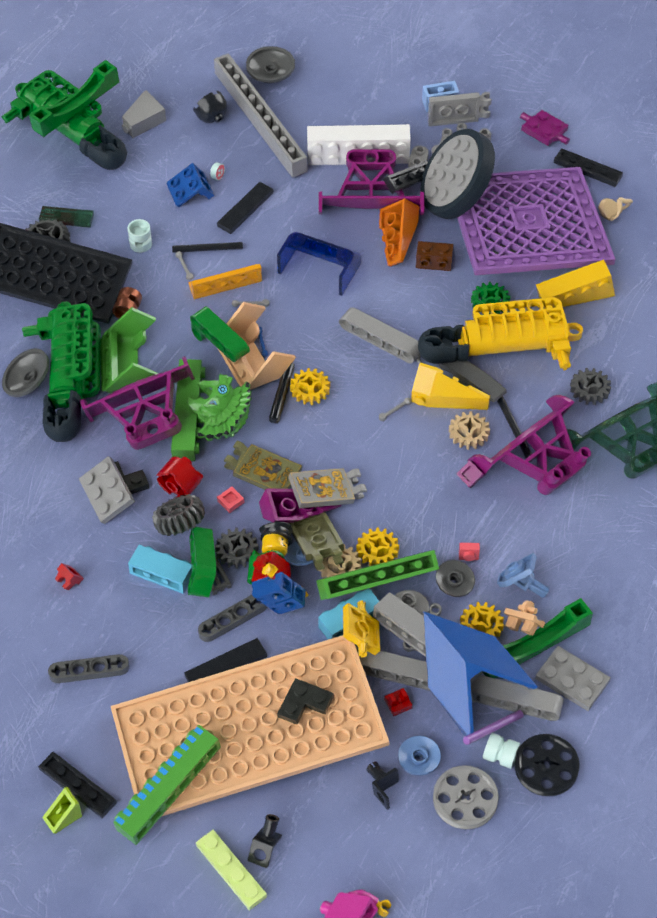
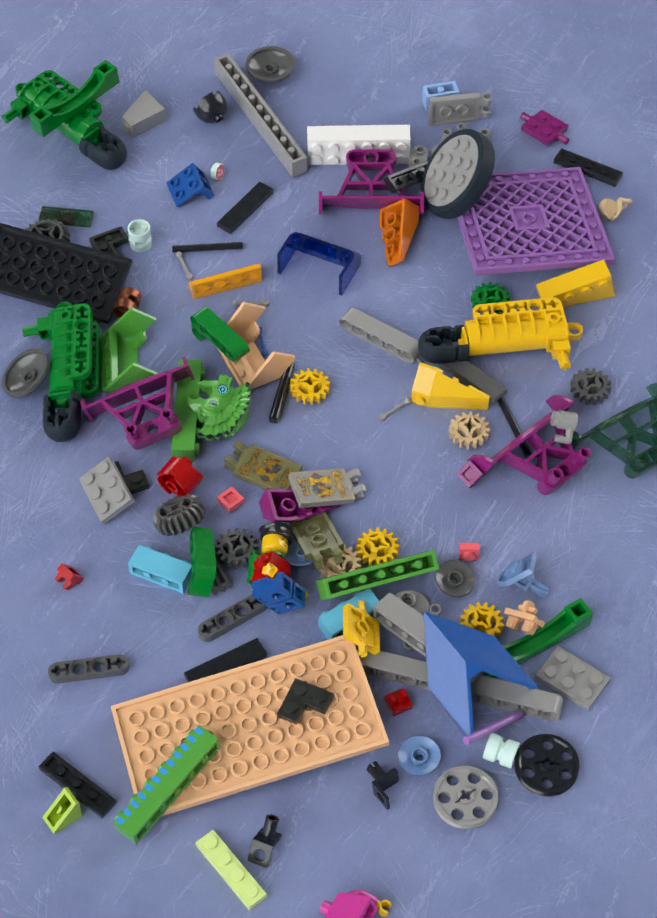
(109, 240): none -> pearl dark grey plate
(434, 256): reddish brown brick -> none
(566, 421): none -> light grey piece

